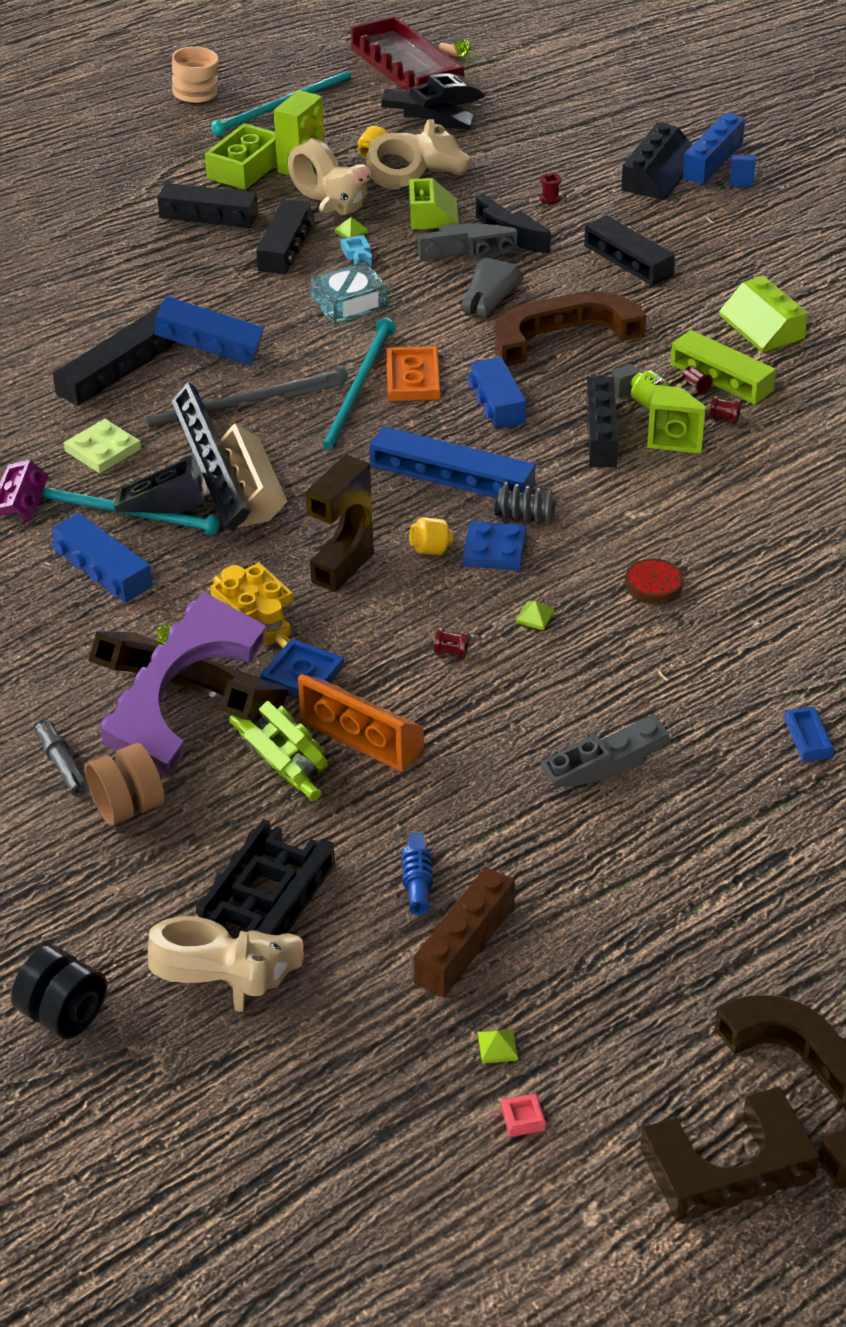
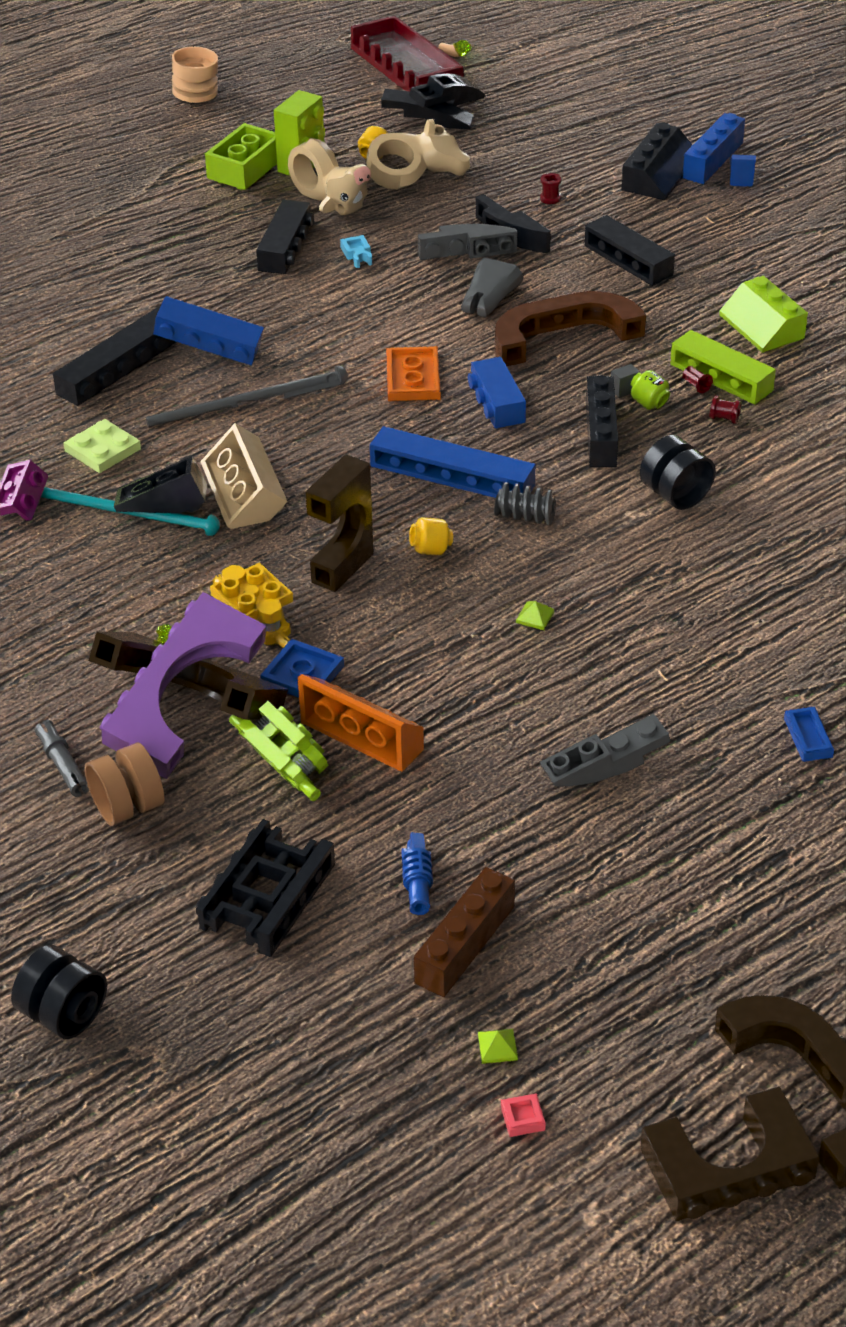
(102, 557): blue brick -> none
(203, 951): tan animal -> none
(207, 205): black brick -> none
(211, 457): black plate -> none
(218, 128): teal bar -> none
(349, 292): clear light blue brick -> none
(351, 228): lime slope -> none
(385, 328): teal bar -> none
(431, 205): lime slope -> none
(461, 639): dark red bush -> none
(494, 545): blue plate -> none
(654, 580): tile -> none
(675, 420): lime slope -> none
(677, 472): none -> black wheel

